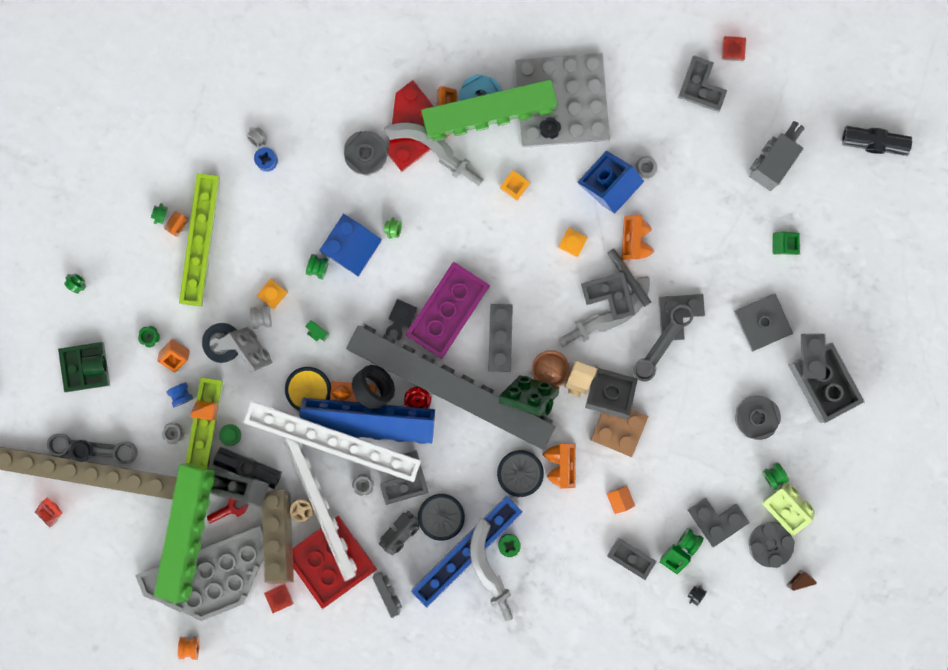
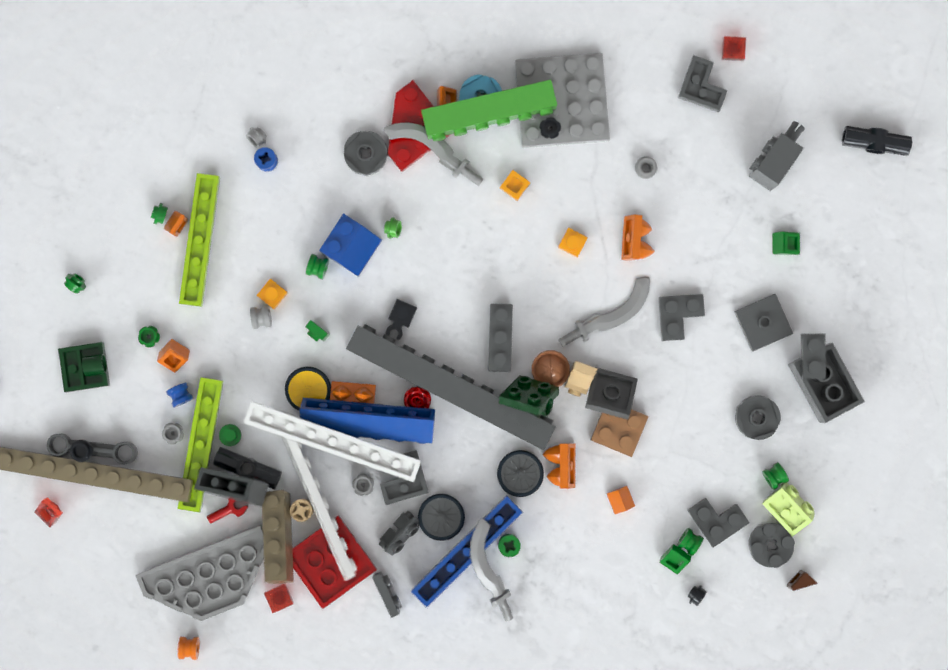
(184, 533): bright green brick -> none
(204, 410): orange slope -> none
(224, 343): light grey plate -> none
(365, 394): black tyre -> none
(447, 310): magenta plate -> none
(610, 288): dark grey plate -> none
(611, 181): blue slope -> none
(629, 277): dark grey bar -> none
(631, 558): dark grey plate -> none
(663, 342): dark grey piece -> none

